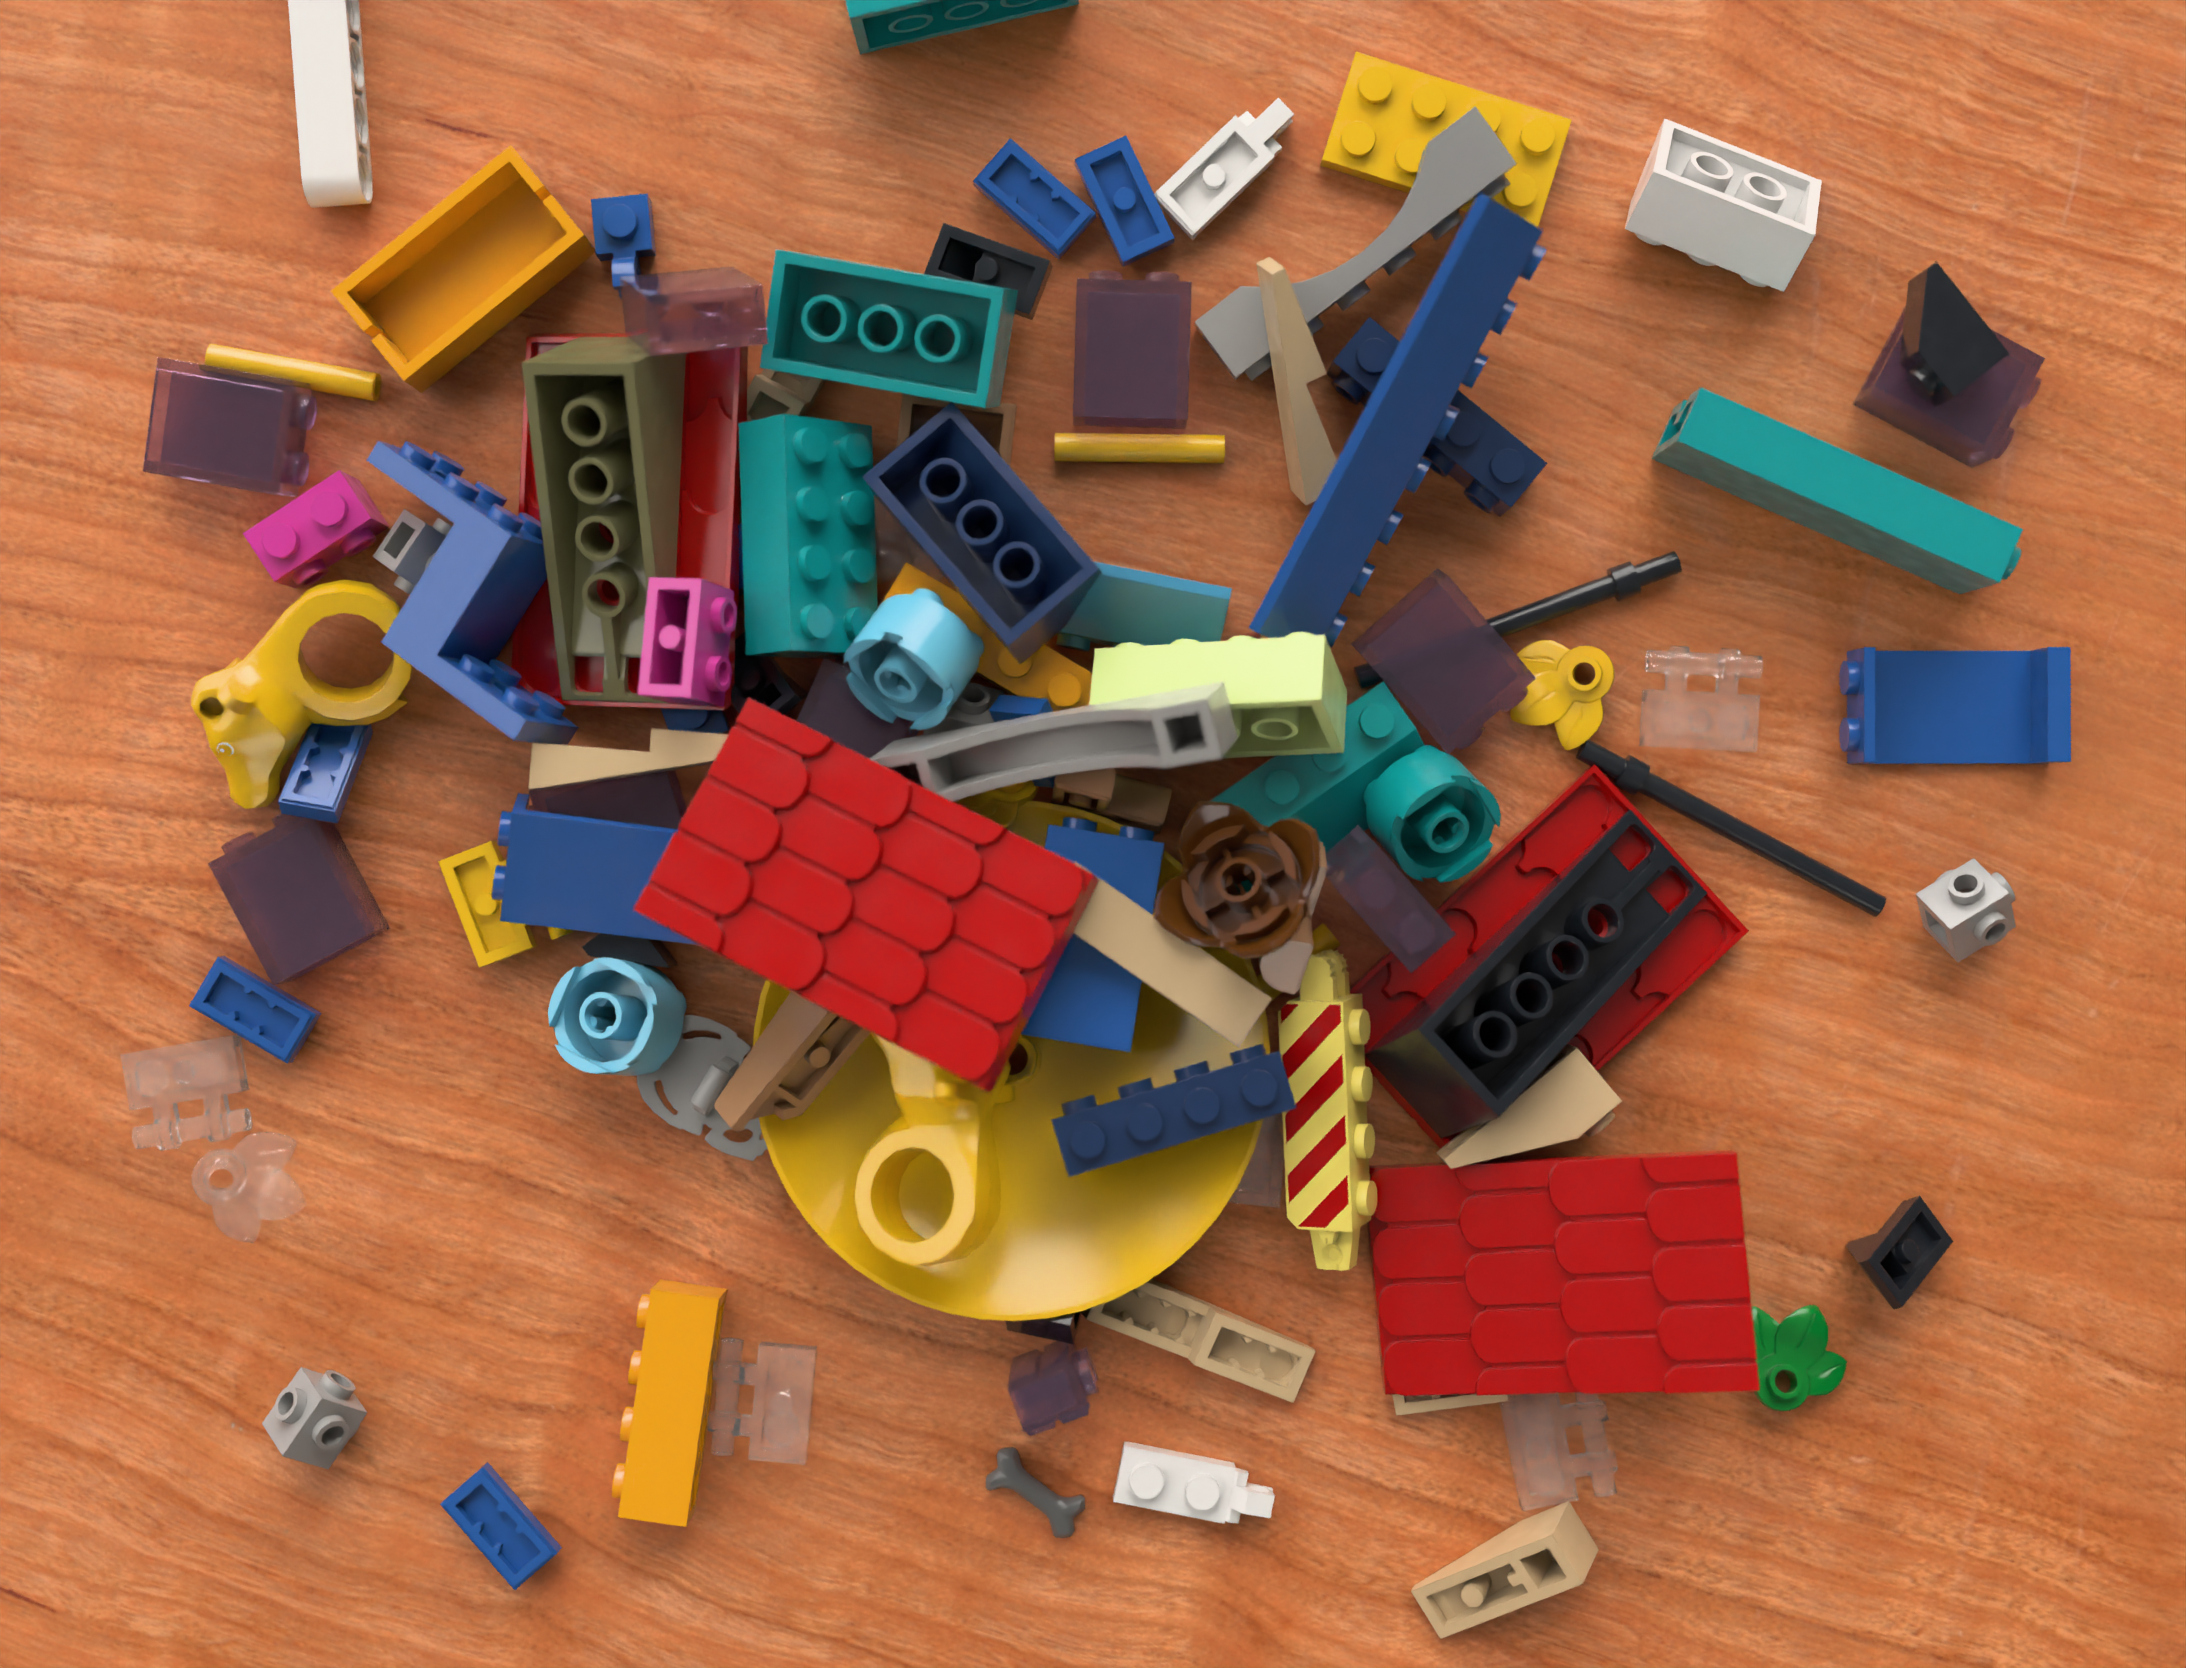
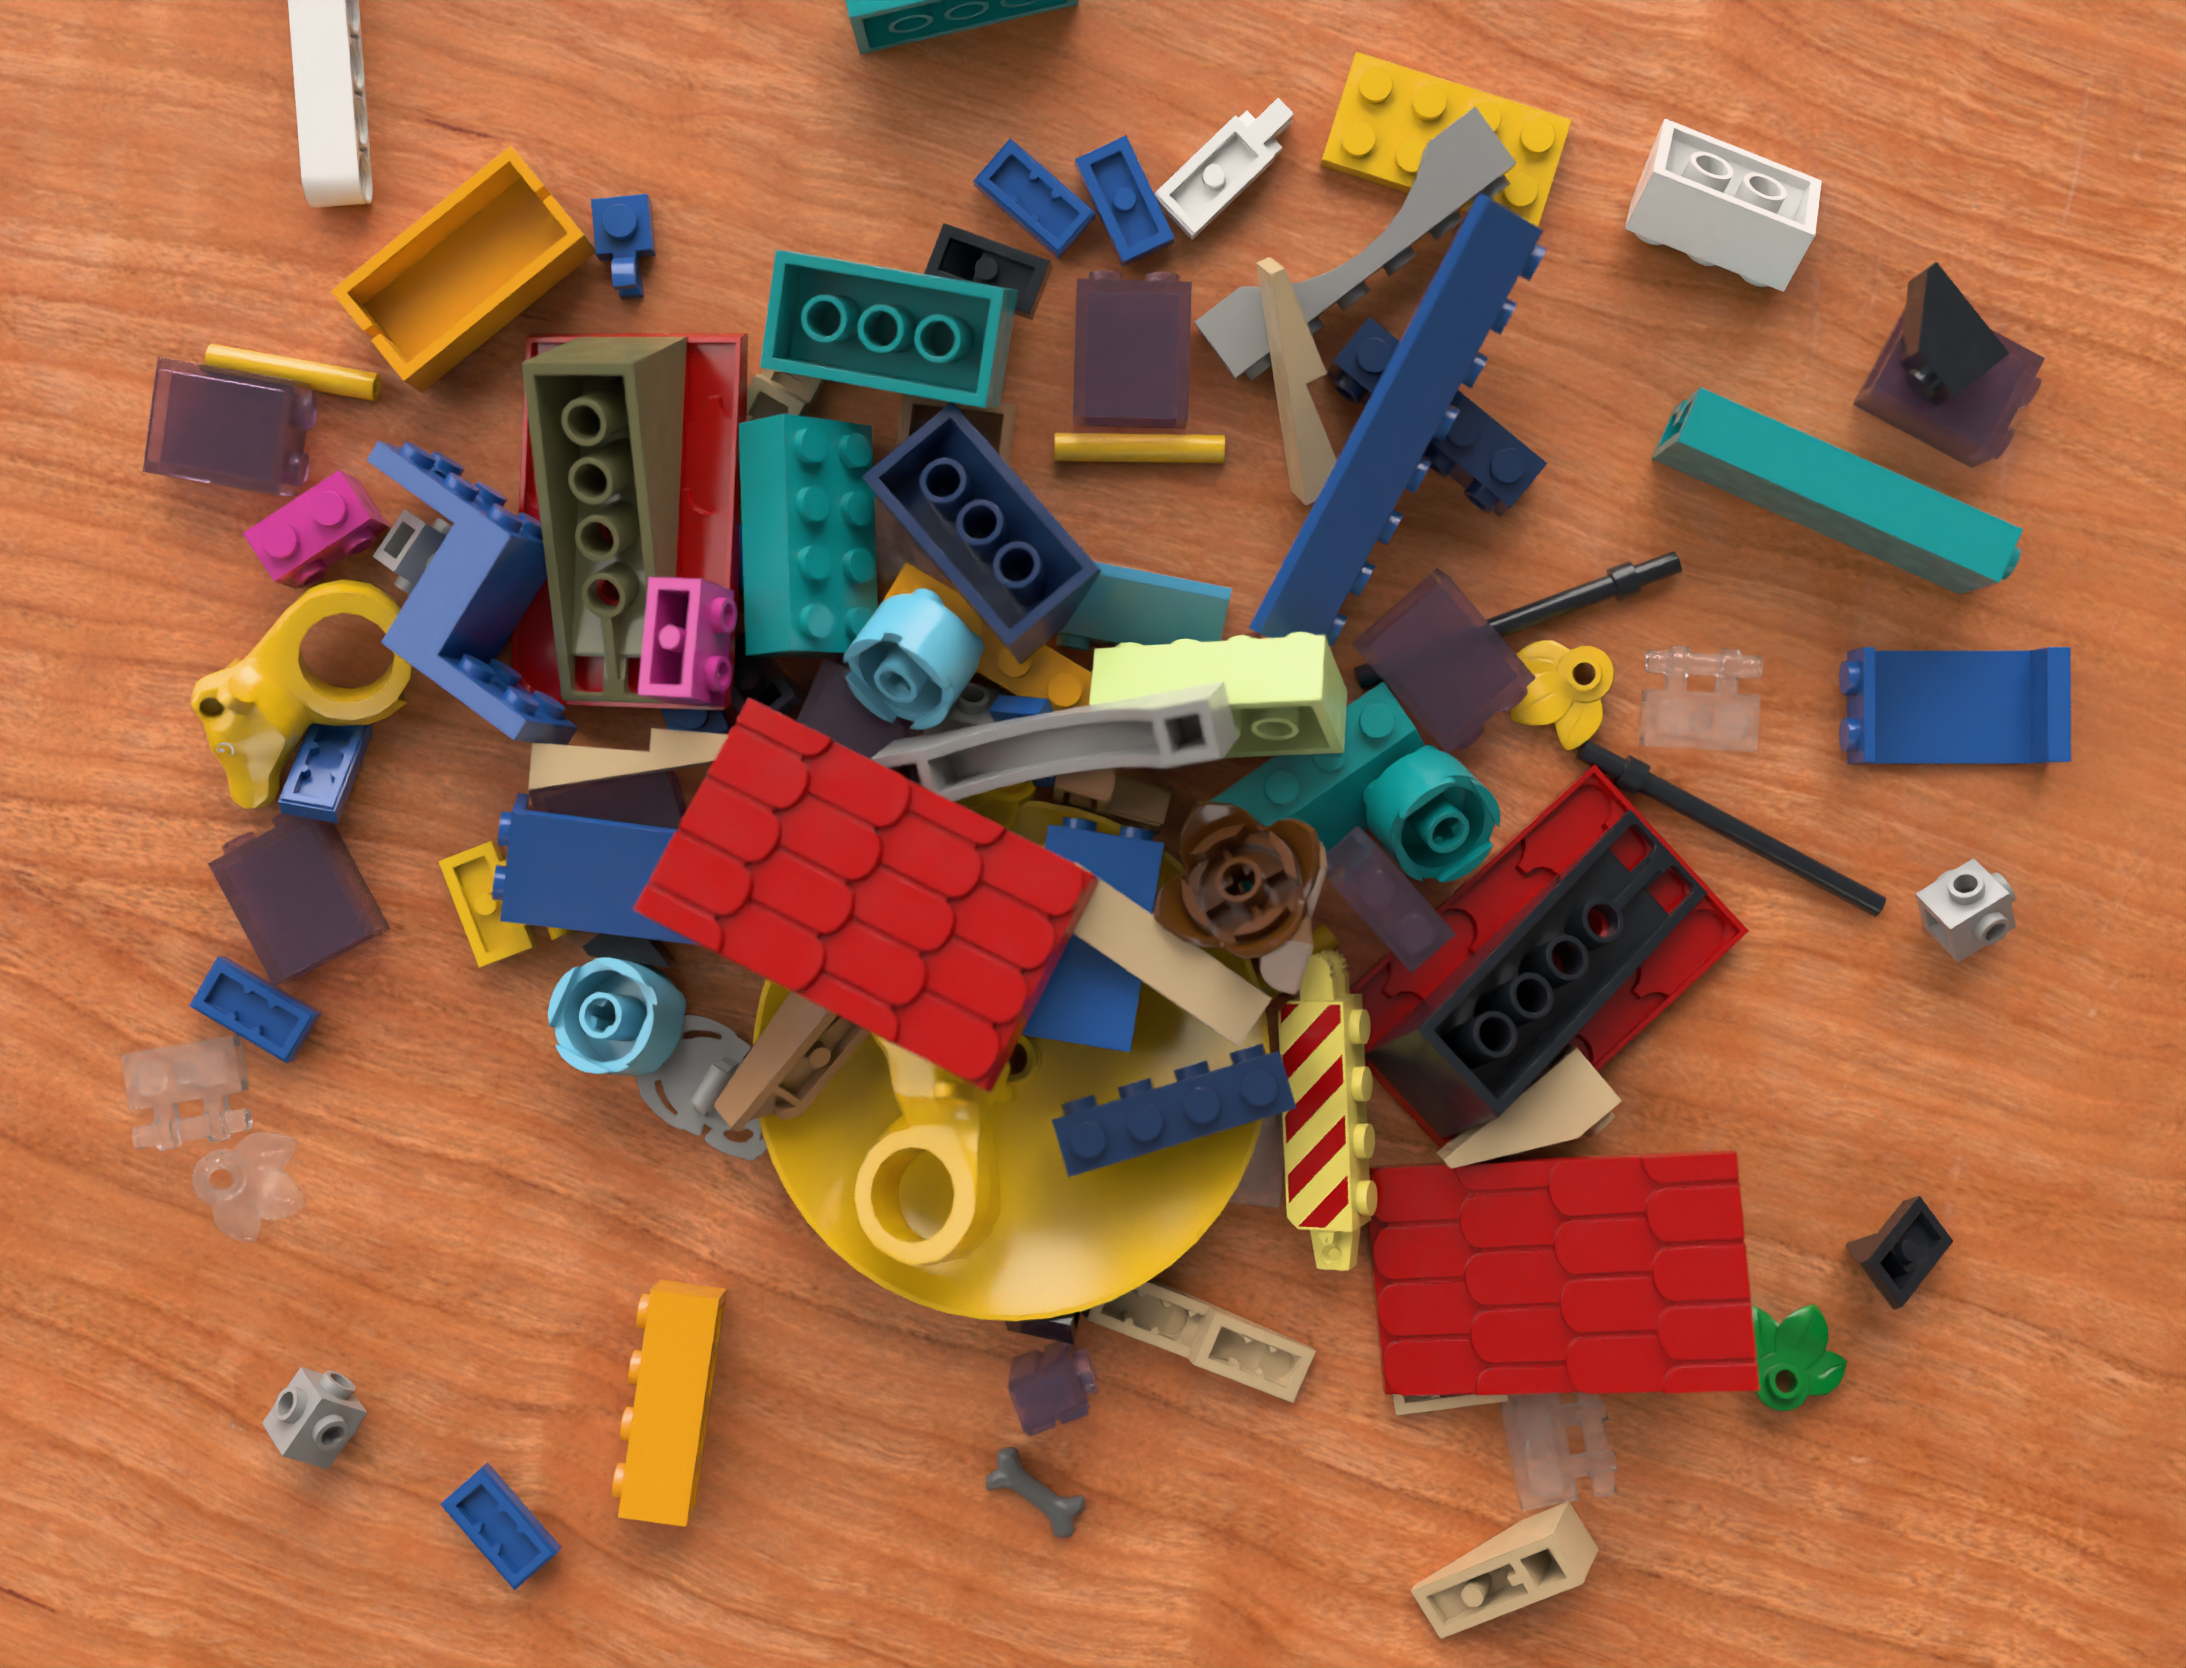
(693, 310): brick -> none
(780, 1404): clear plate -> none
(1188, 1485): white hinge -> none

